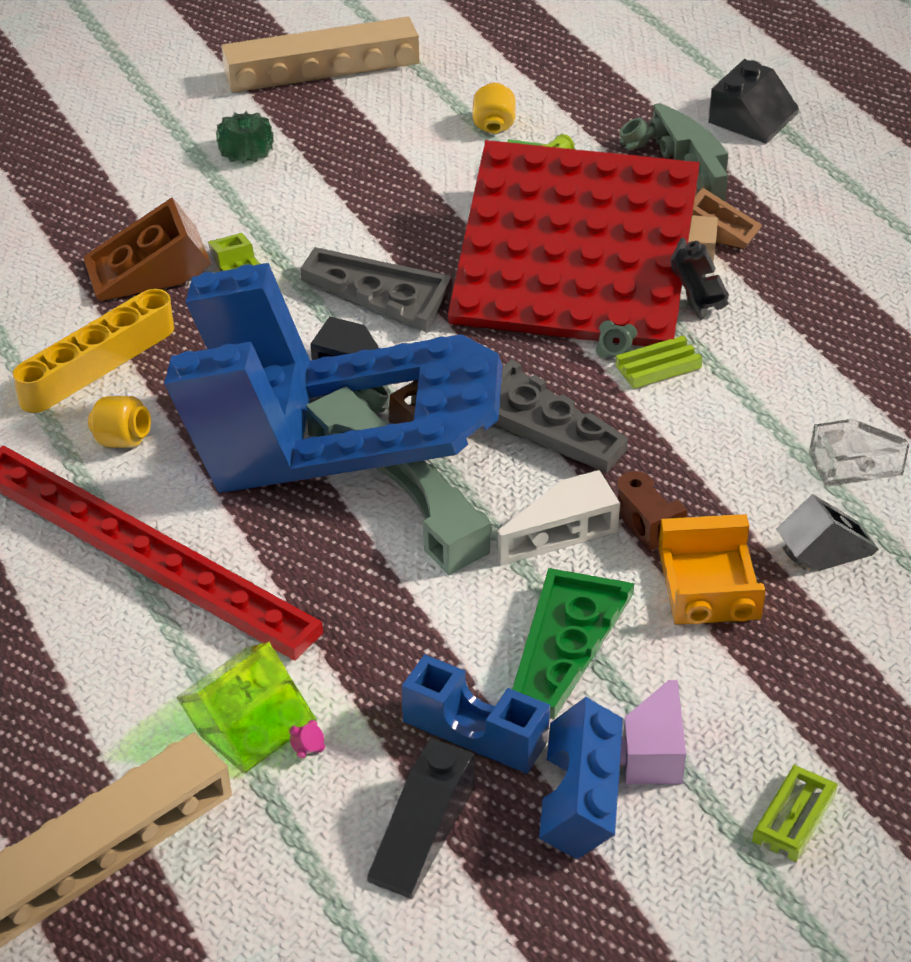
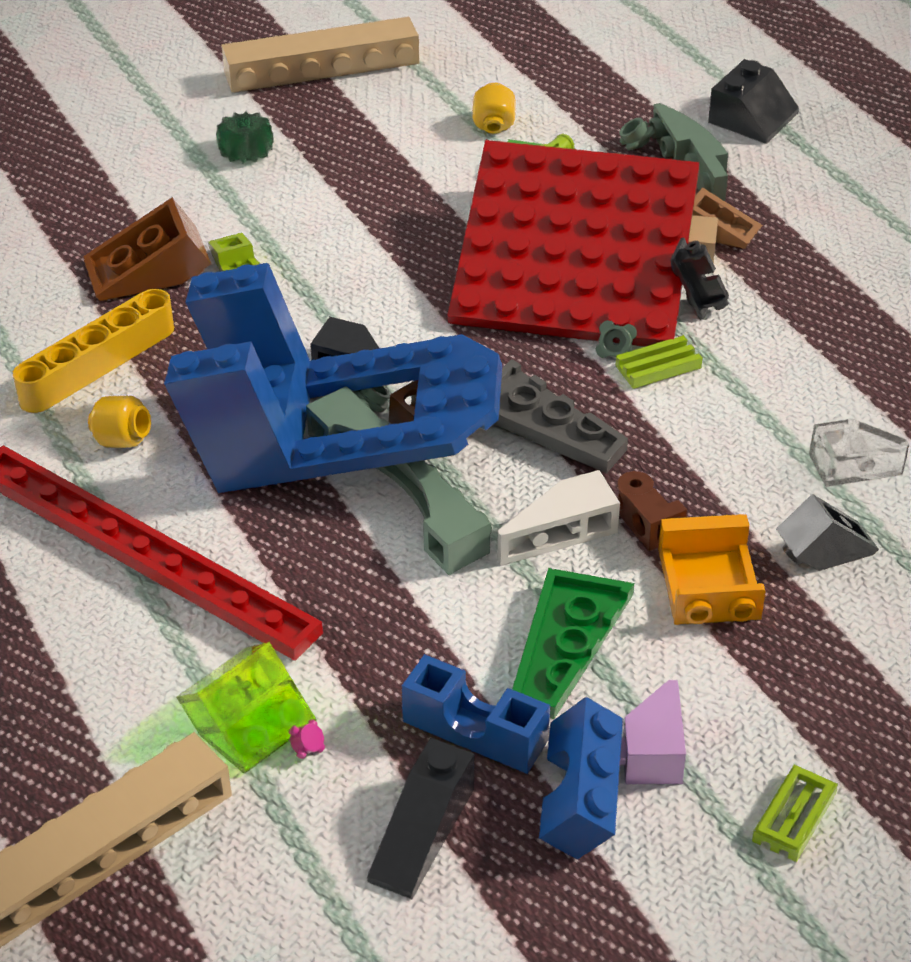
(387, 288): dark grey wing -> none

